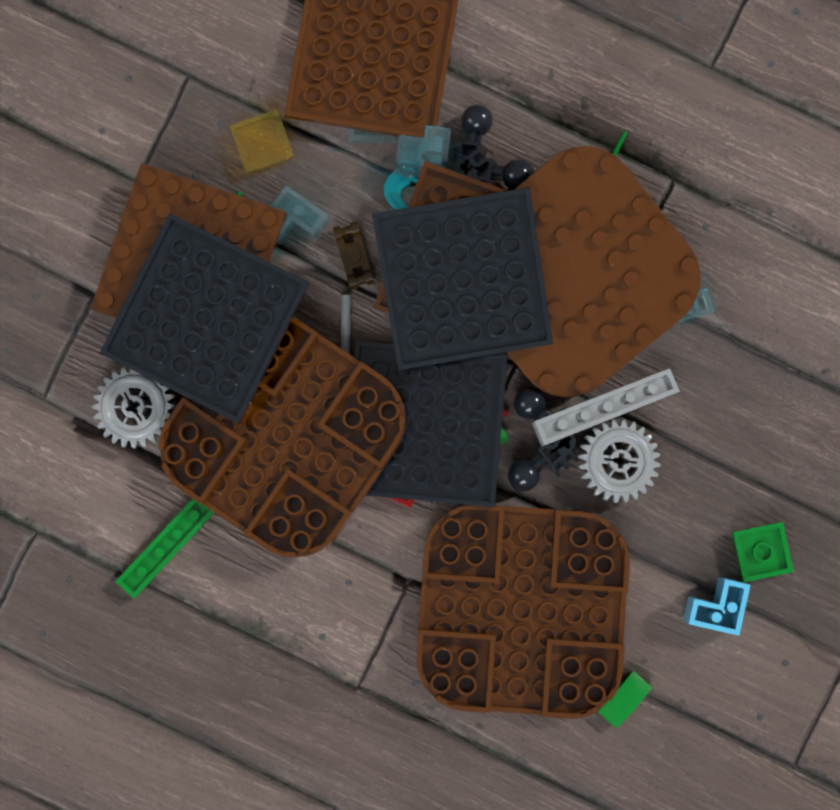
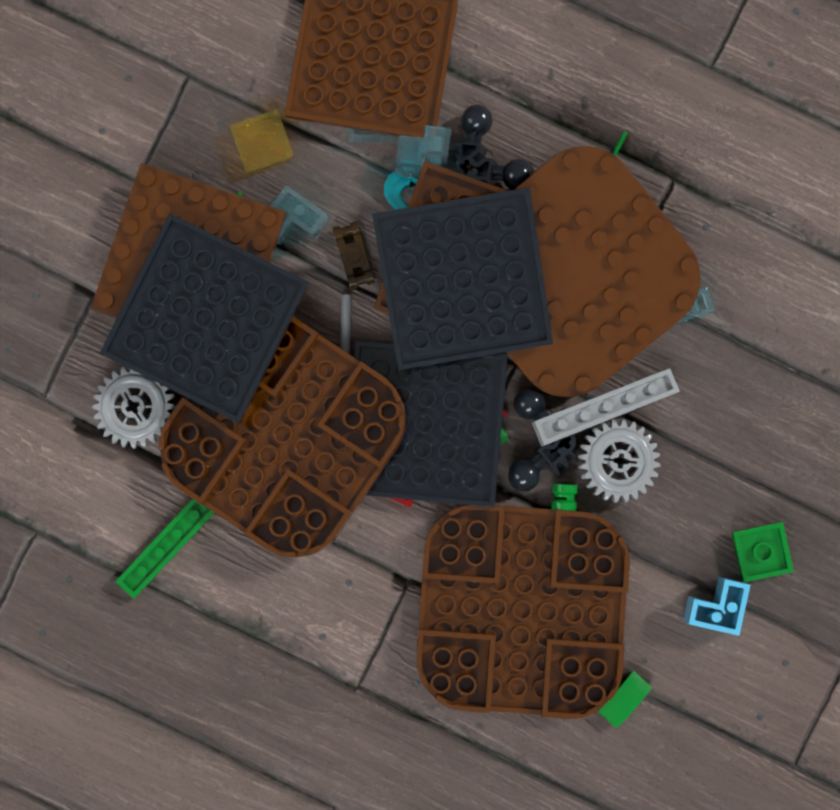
(566, 491): none -> green wheel

